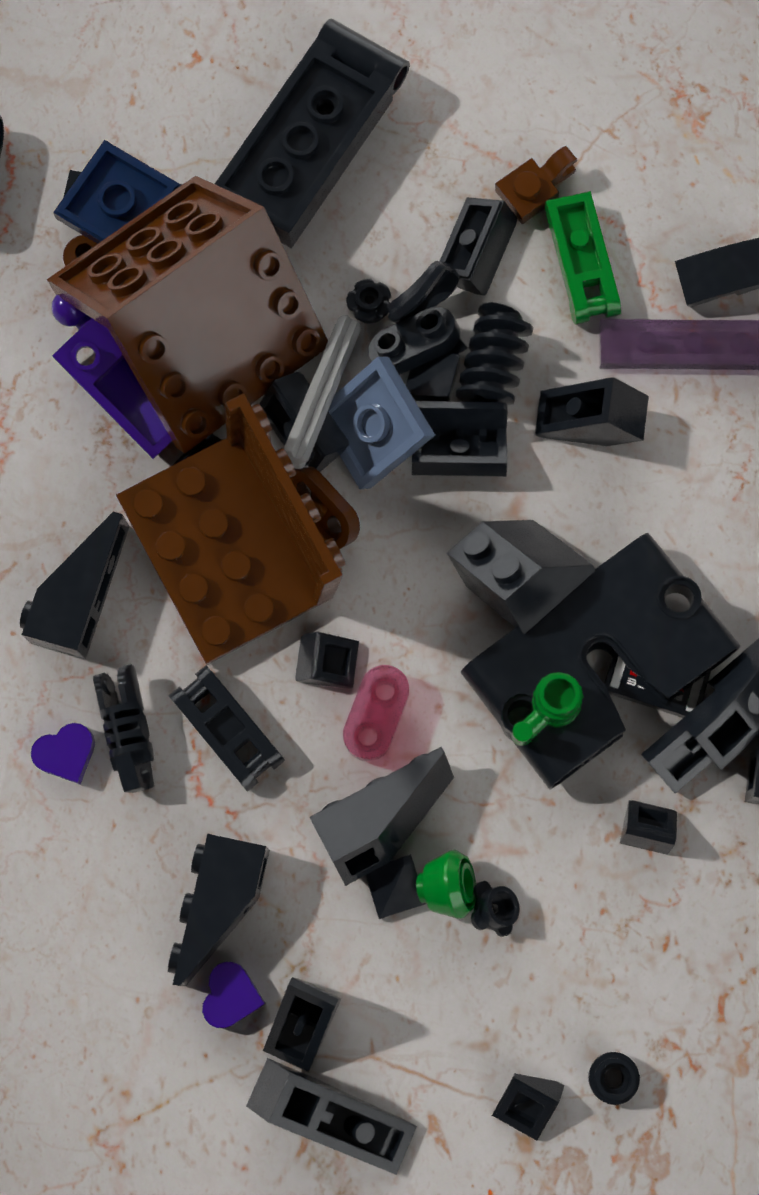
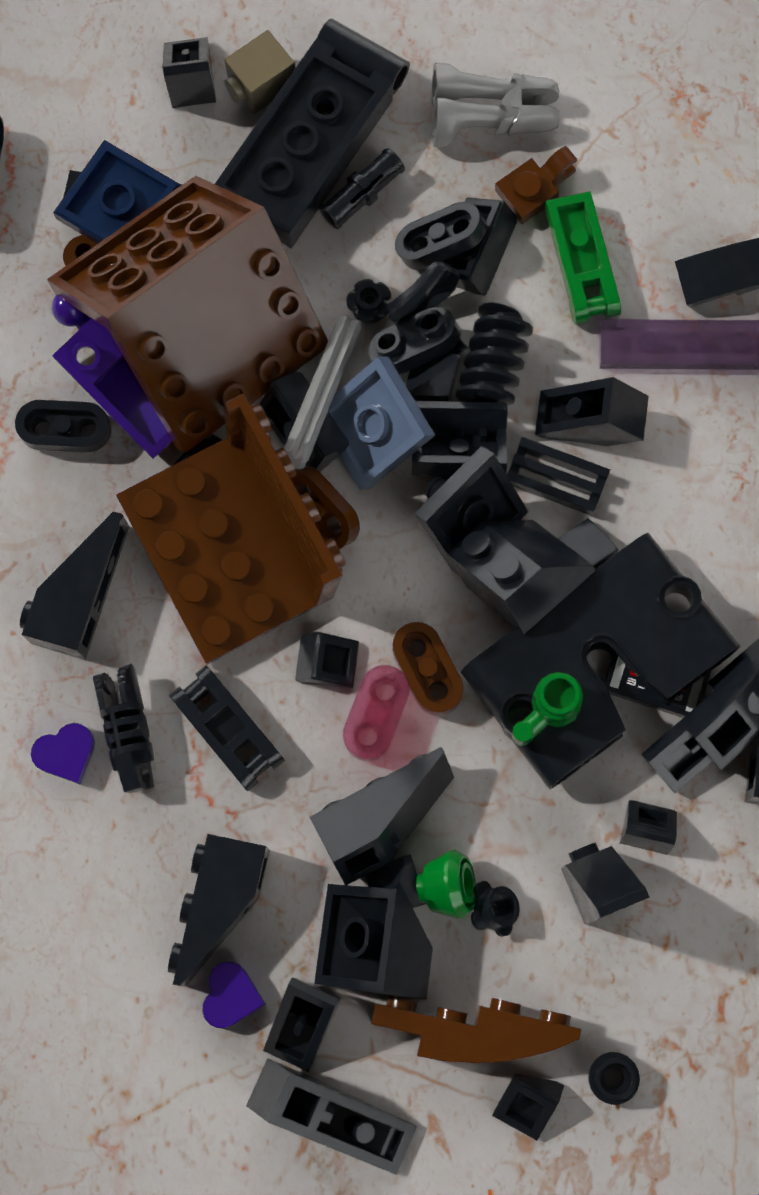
(65, 425): none -> black plate
(188, 72): none -> black slope
(258, 71): none -> dark tan brick
(362, 188): none -> black pin
(373, 943): none -> black slope
(429, 669): none -> reddish brown plate
(440, 235): none -> black plate
(471, 495): none -> black tile
(496, 1036): none -> reddish brown slope
(520, 111): none -> light grey piece
(563, 460): none -> black tile
(590, 543): none -> black slope
(601, 882): none -> black slope

